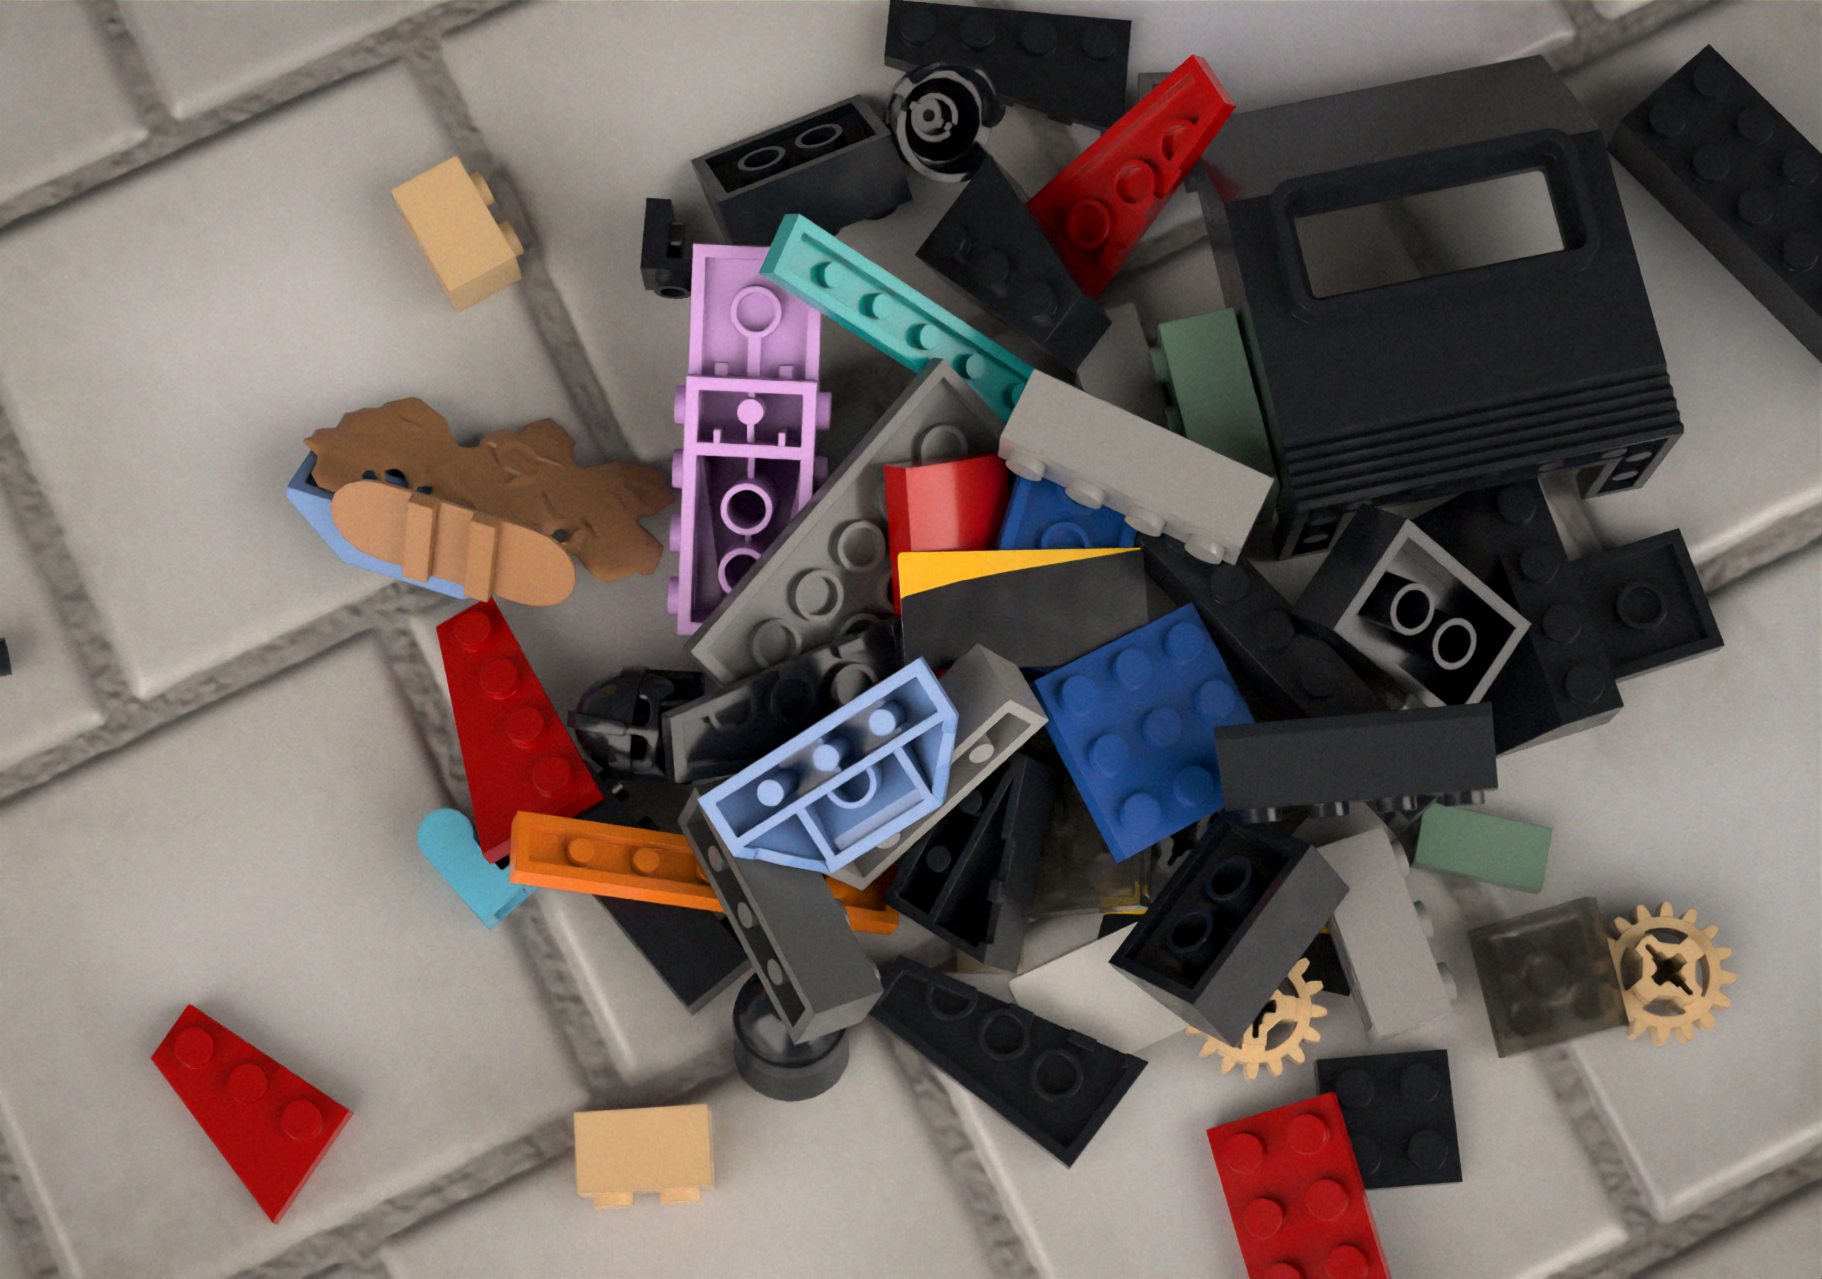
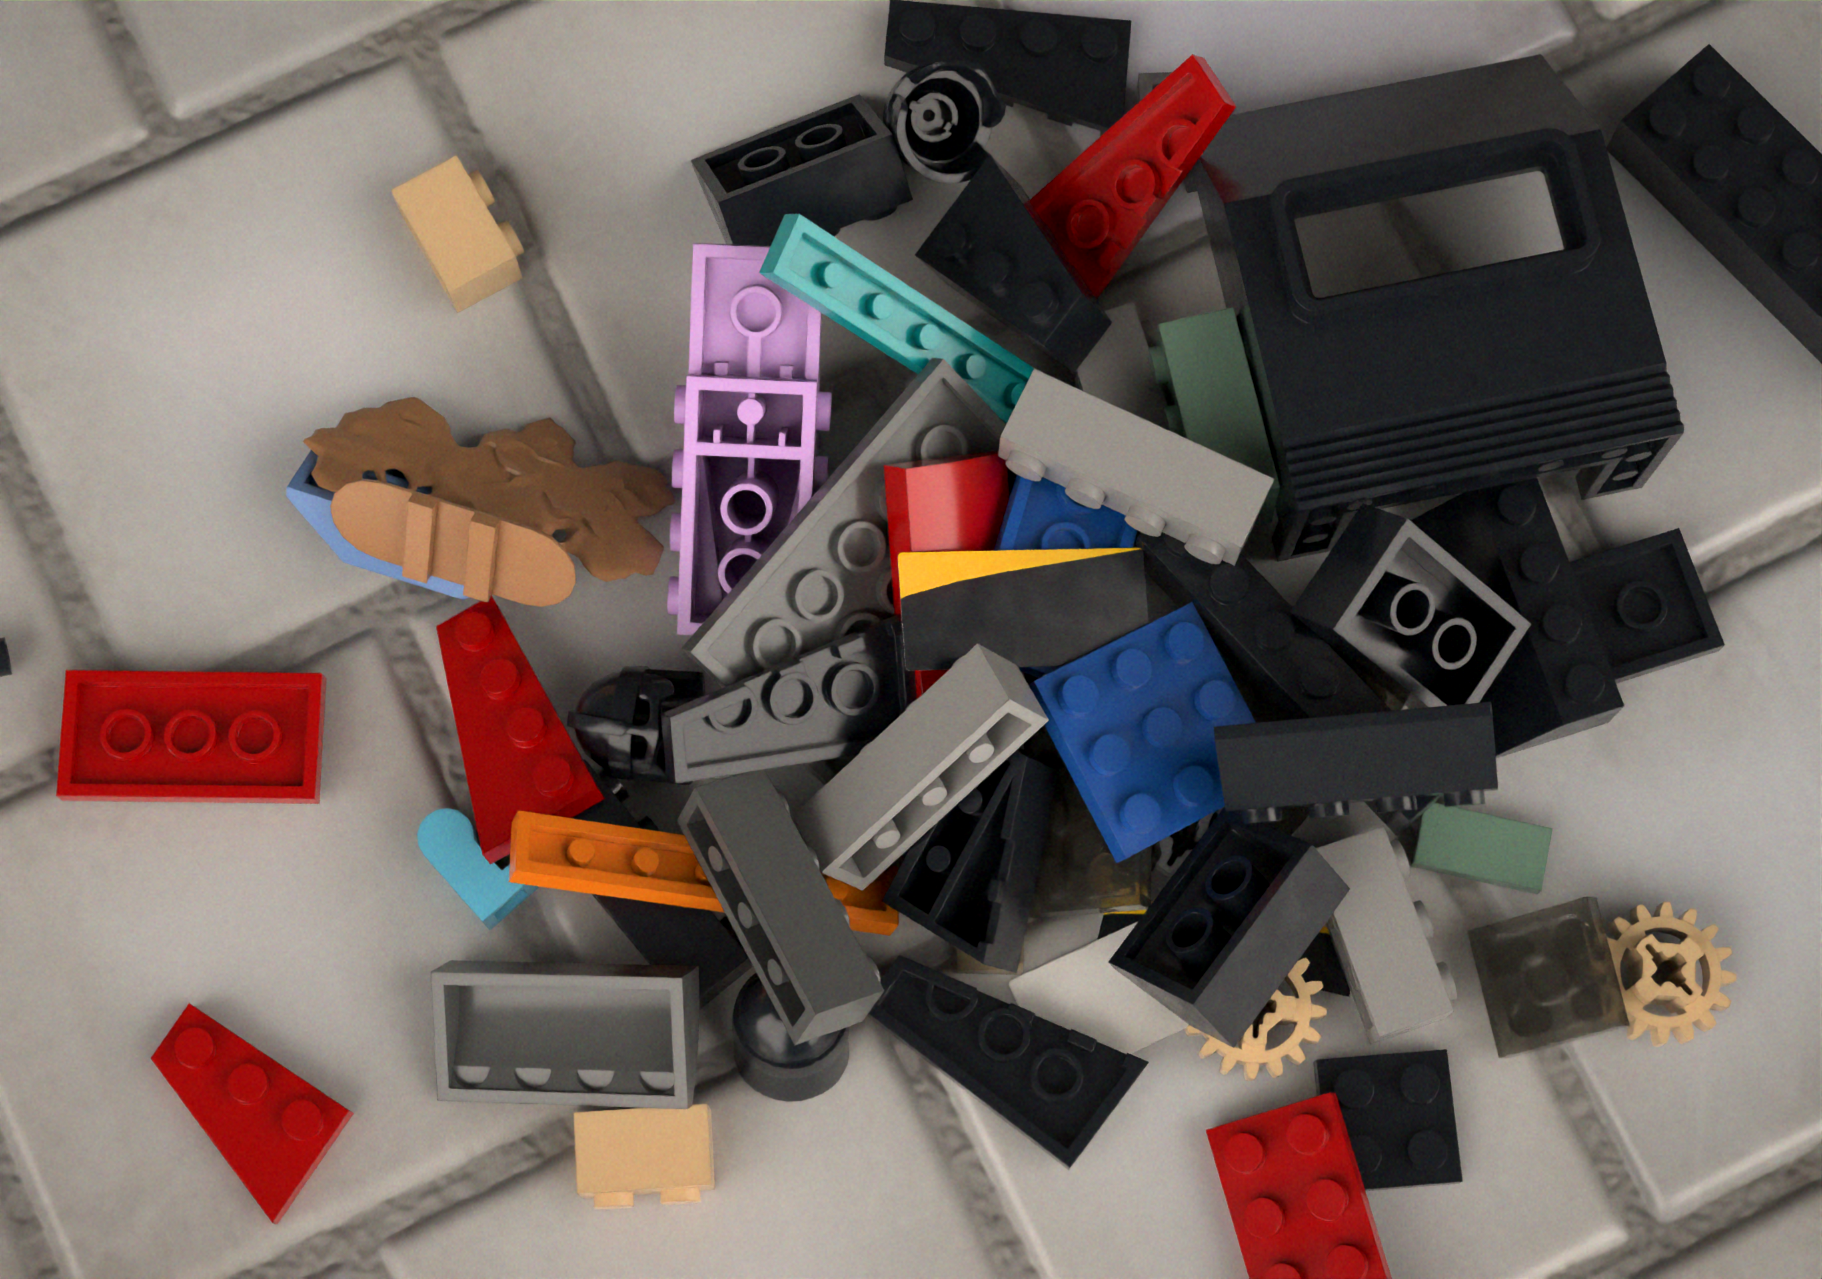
(191, 737): none -> red plate
(566, 1033): none -> dark grey slope
(663, 252): black bracket -> none
(843, 778): medium blue wedge -> none

